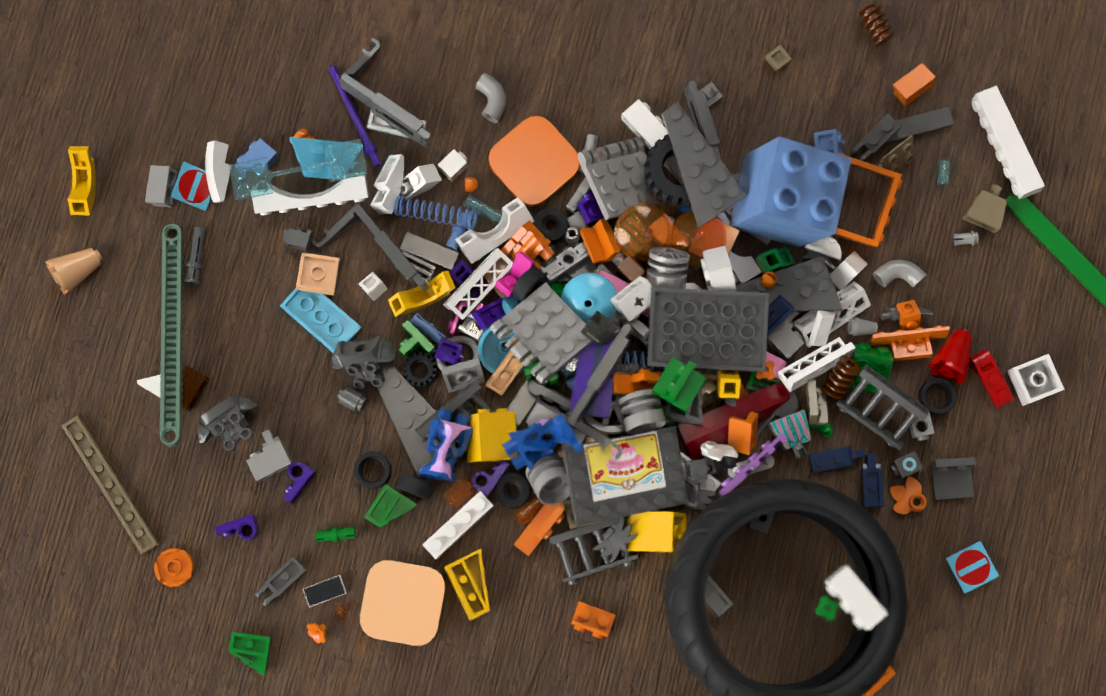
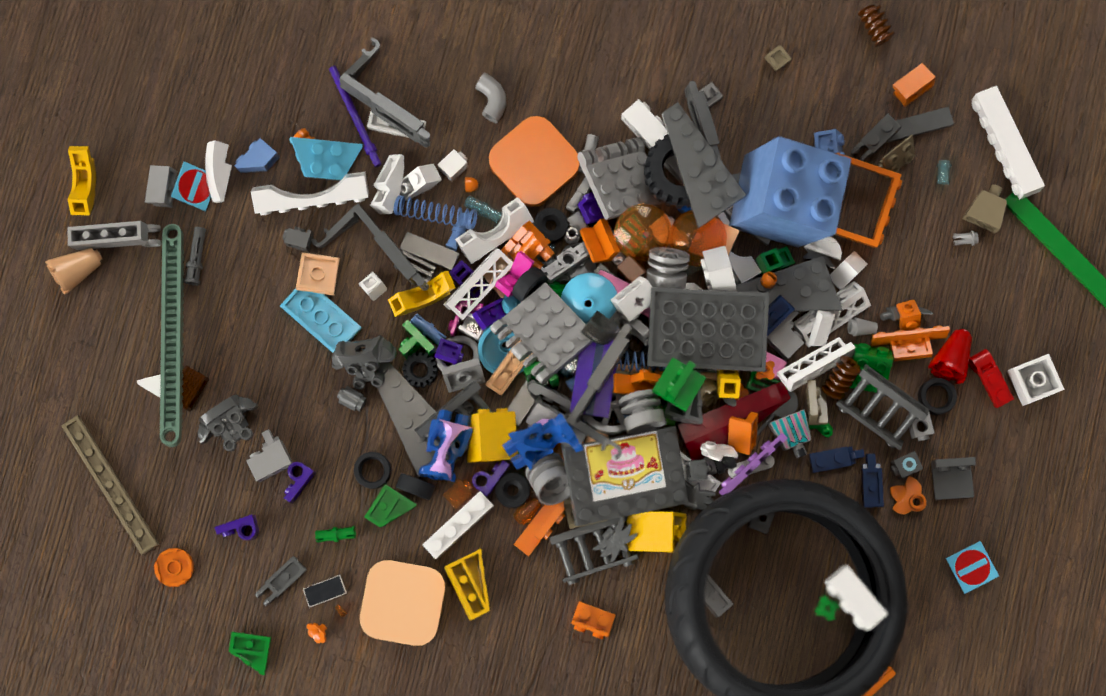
(112, 235): none -> light grey hinge
(254, 178): clear light blue hinge -> none
(899, 269): light grey cylinder -> none

